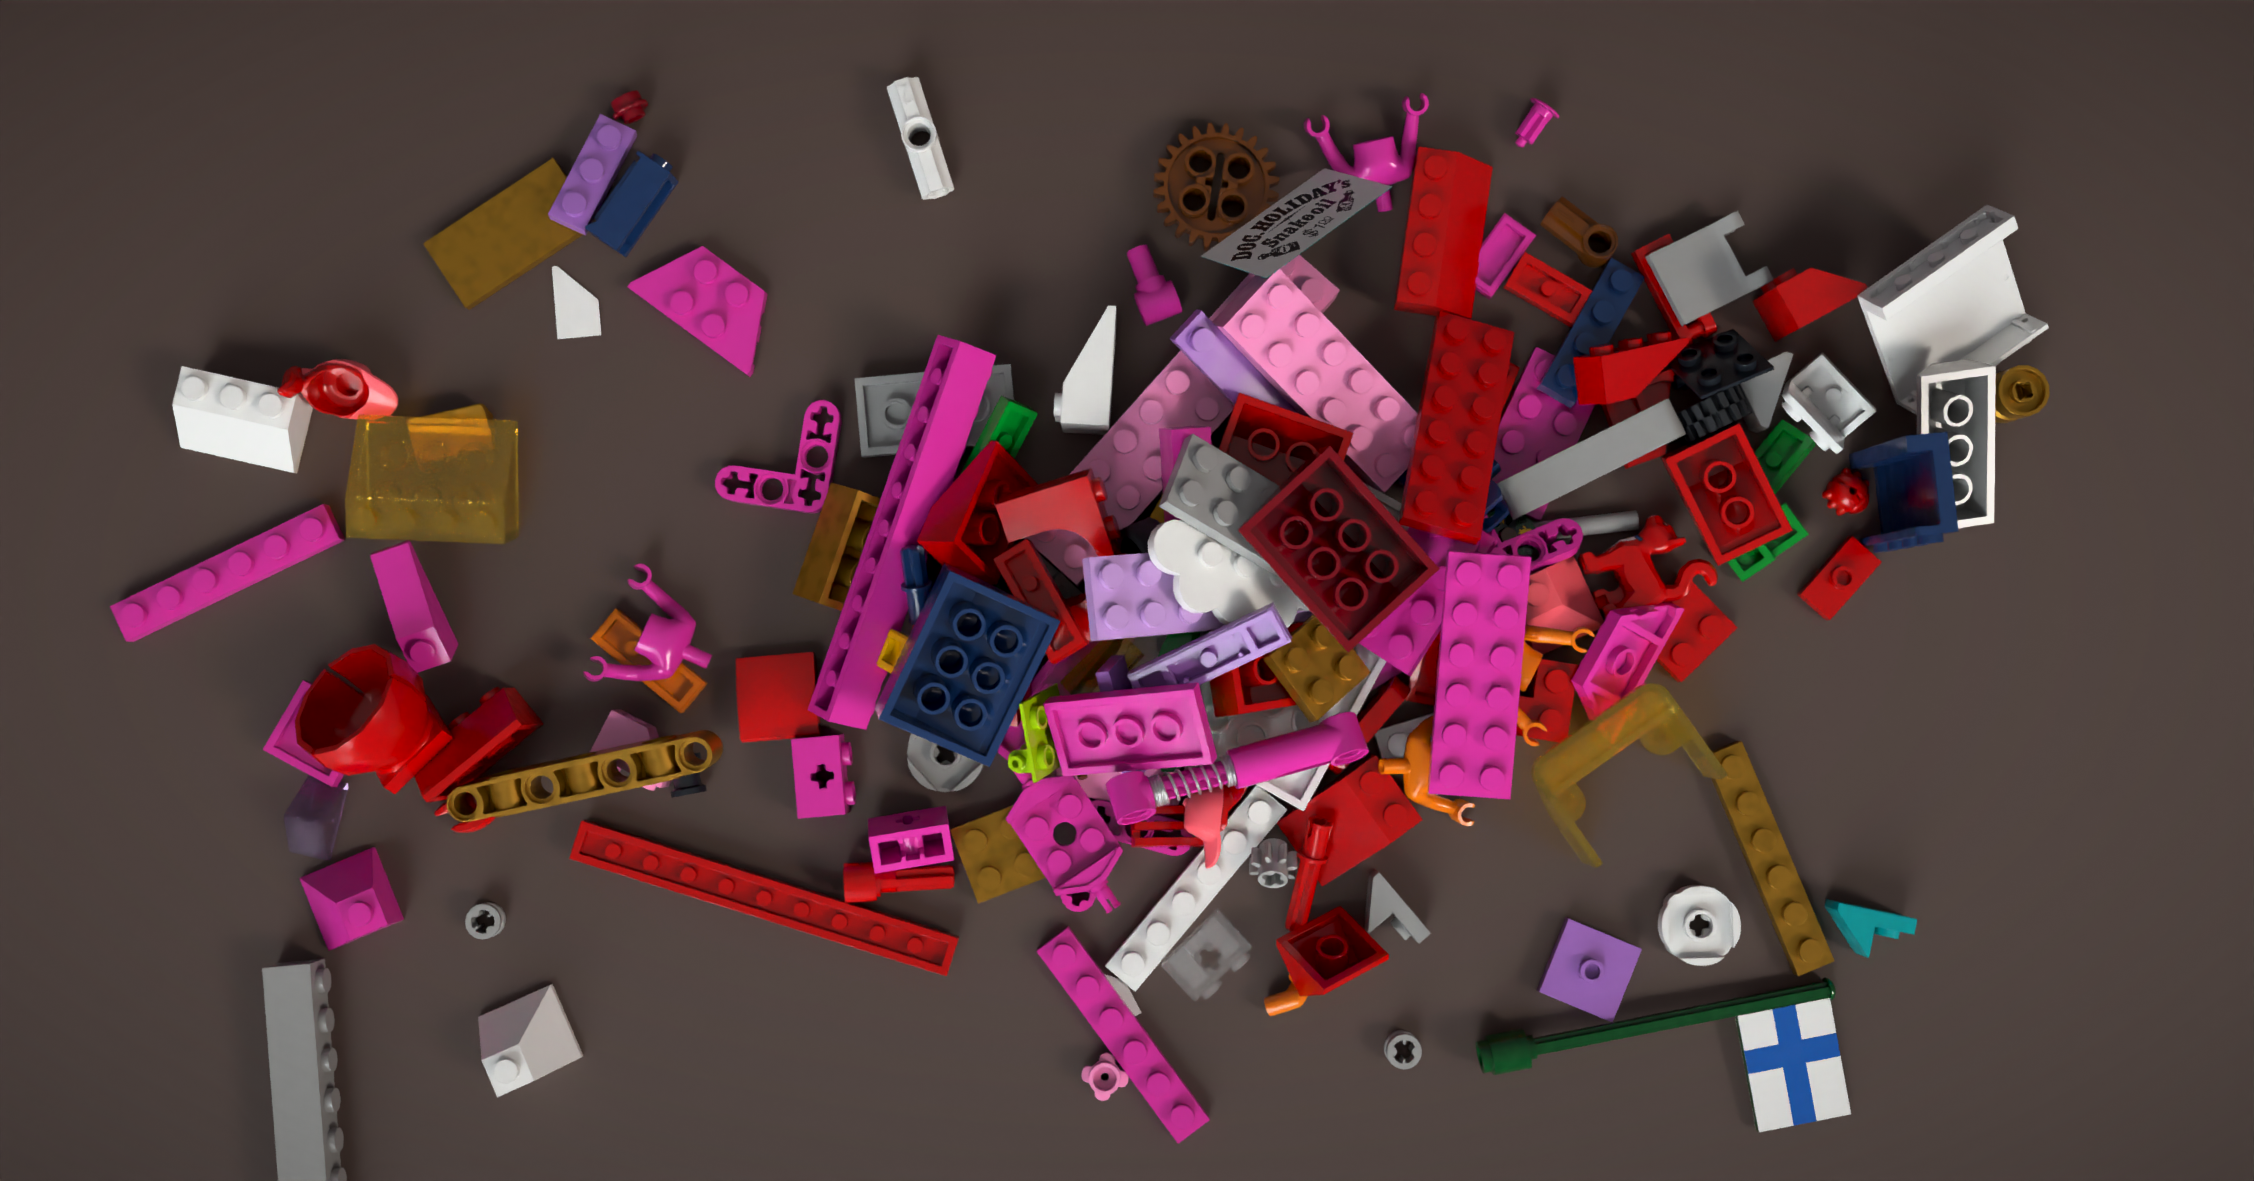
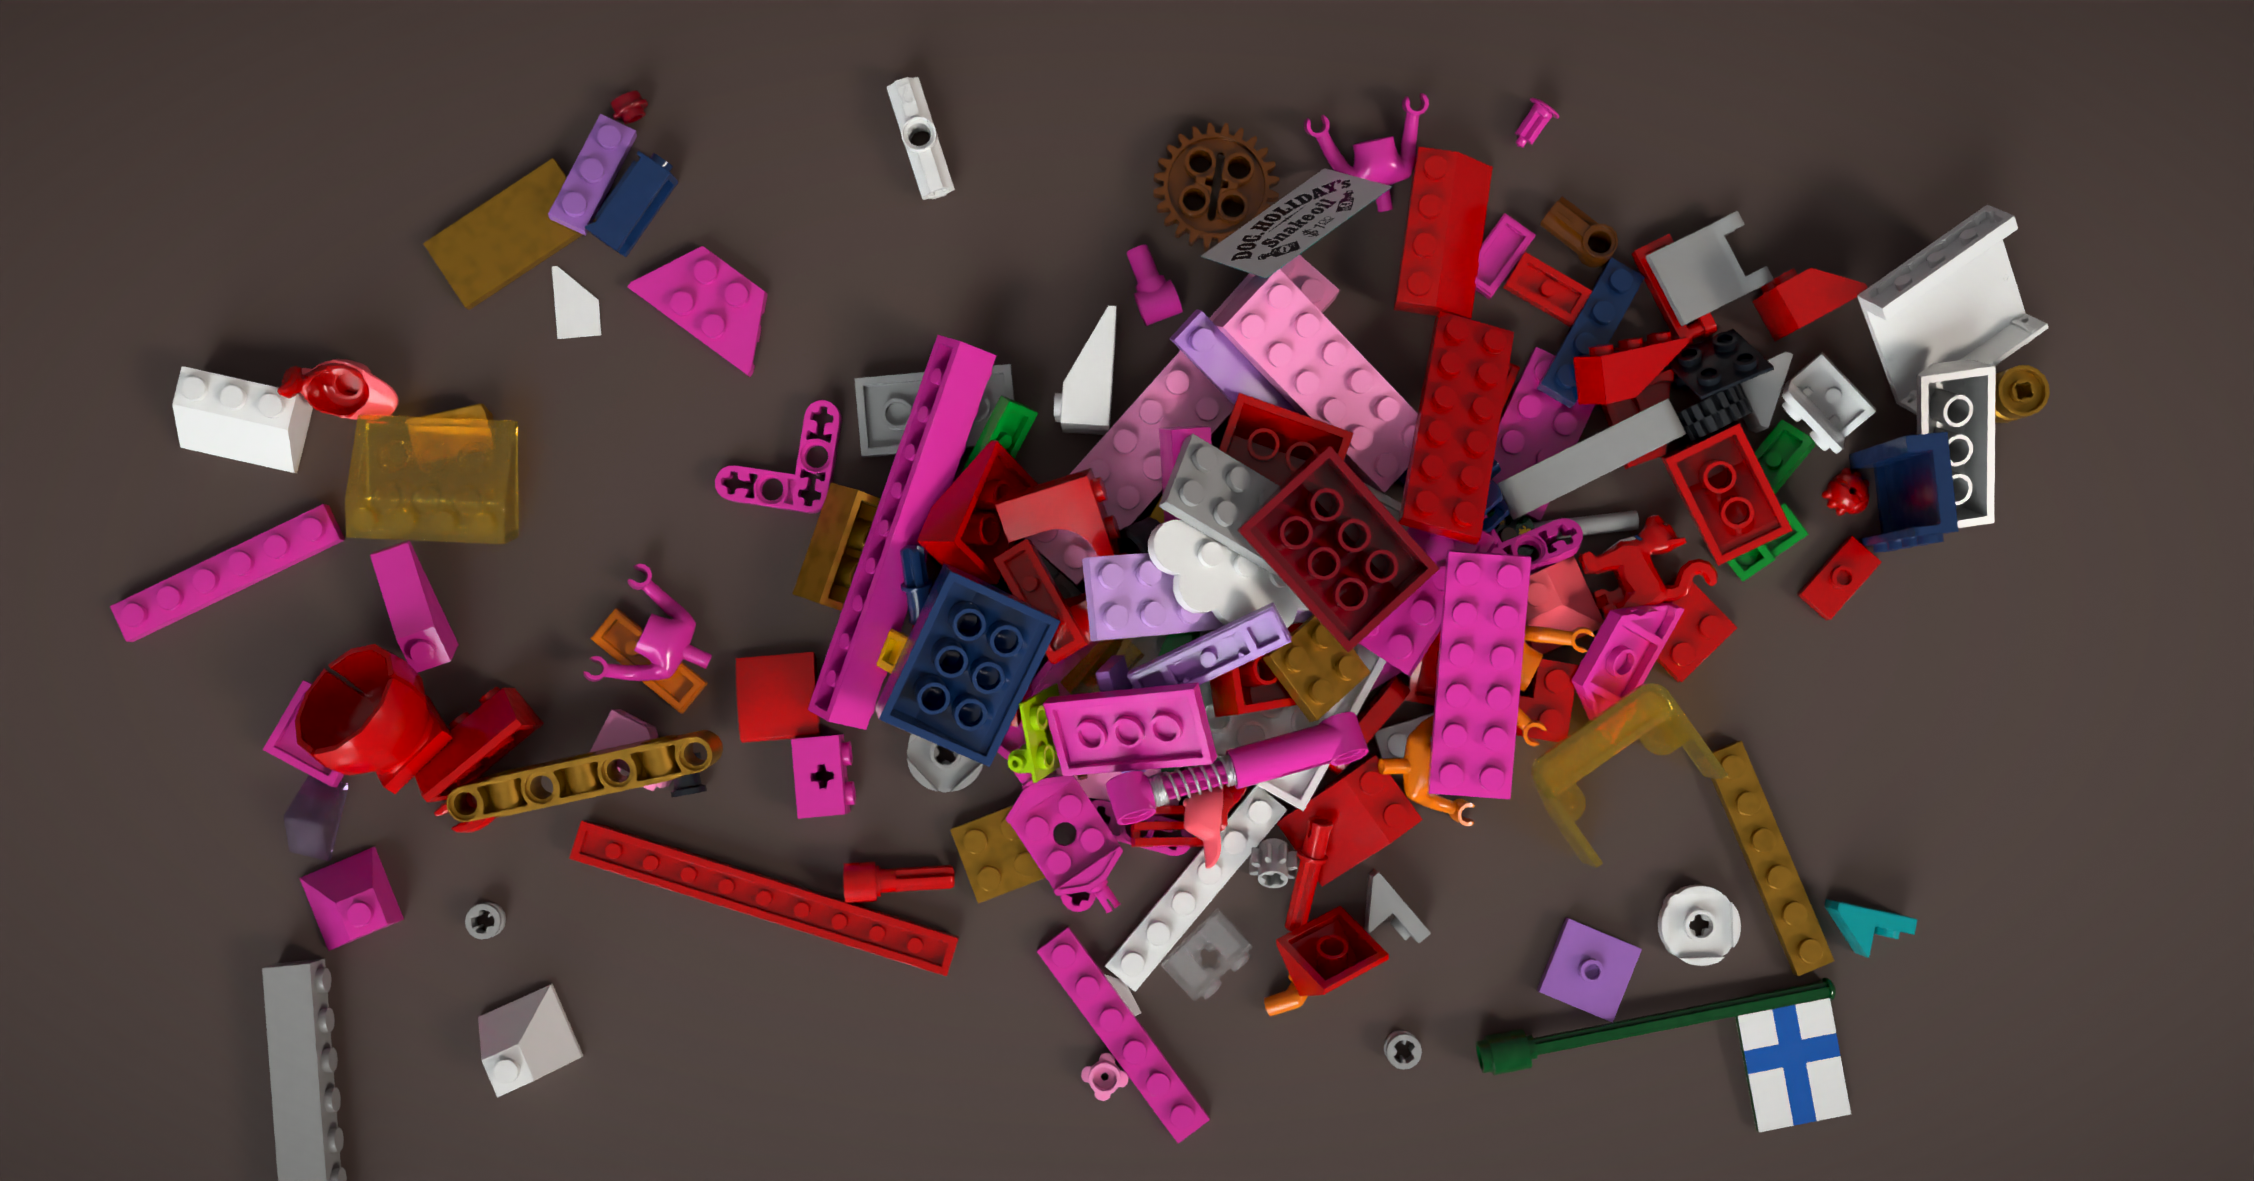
(910, 839): dark pink brick -> none

